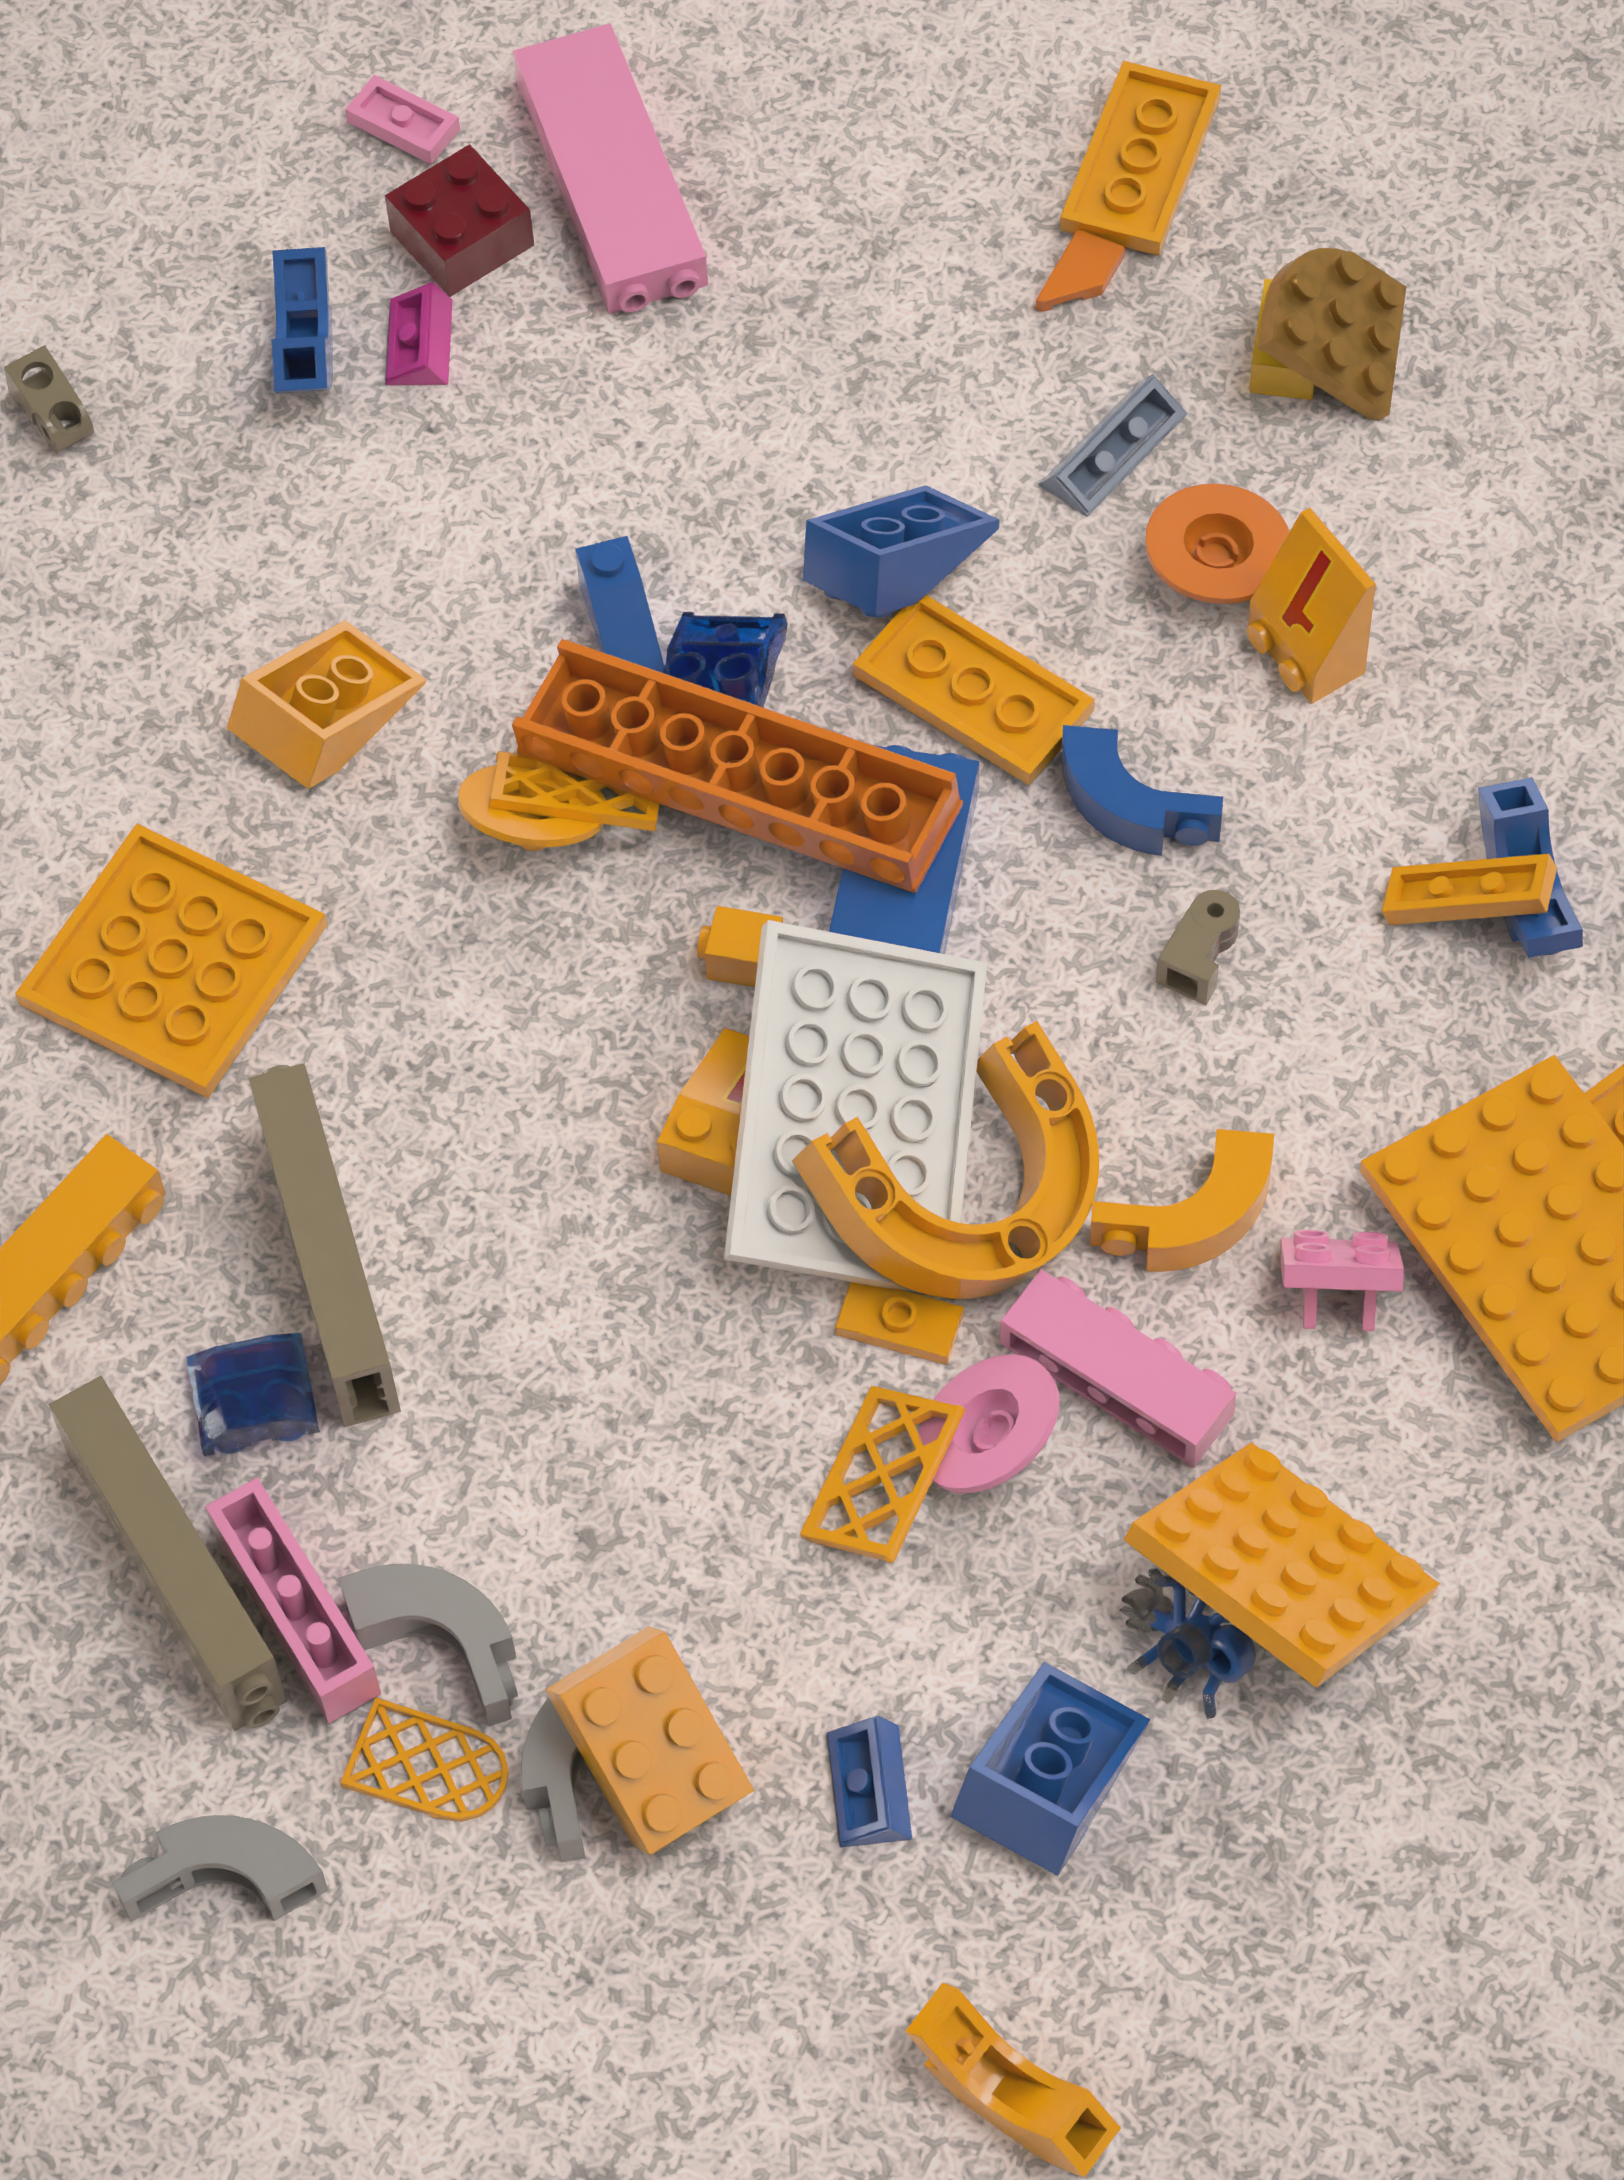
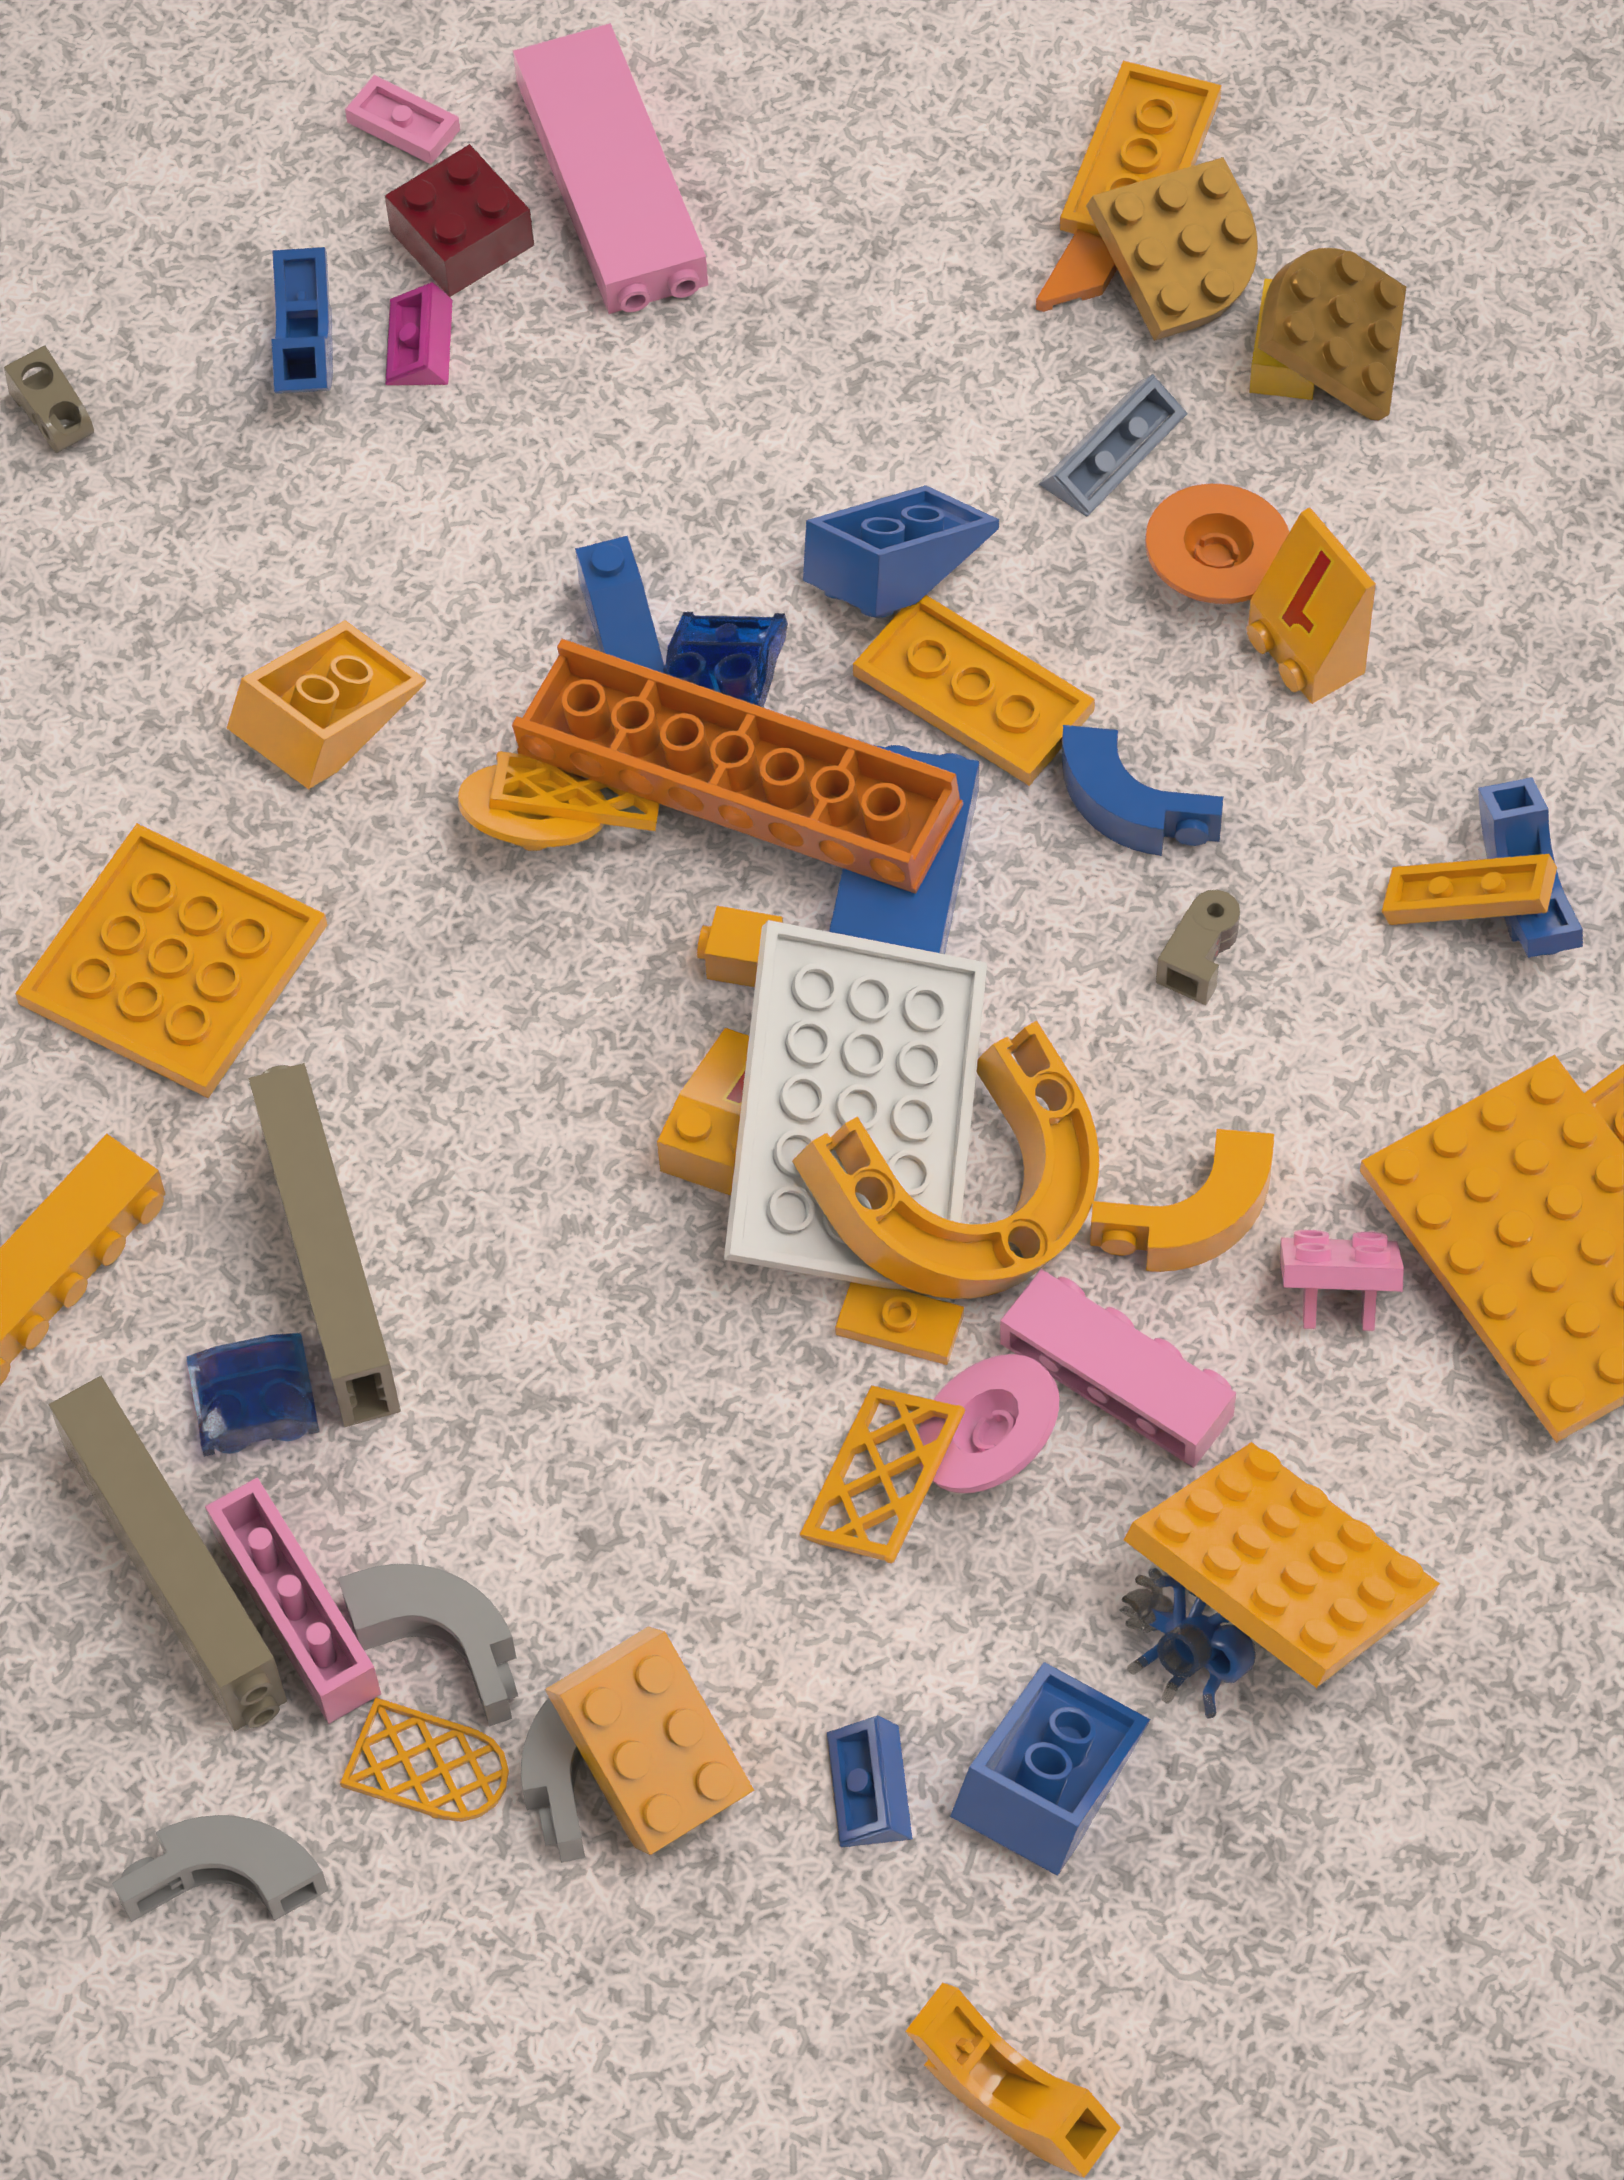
(1180, 244): none -> pearl gold plate

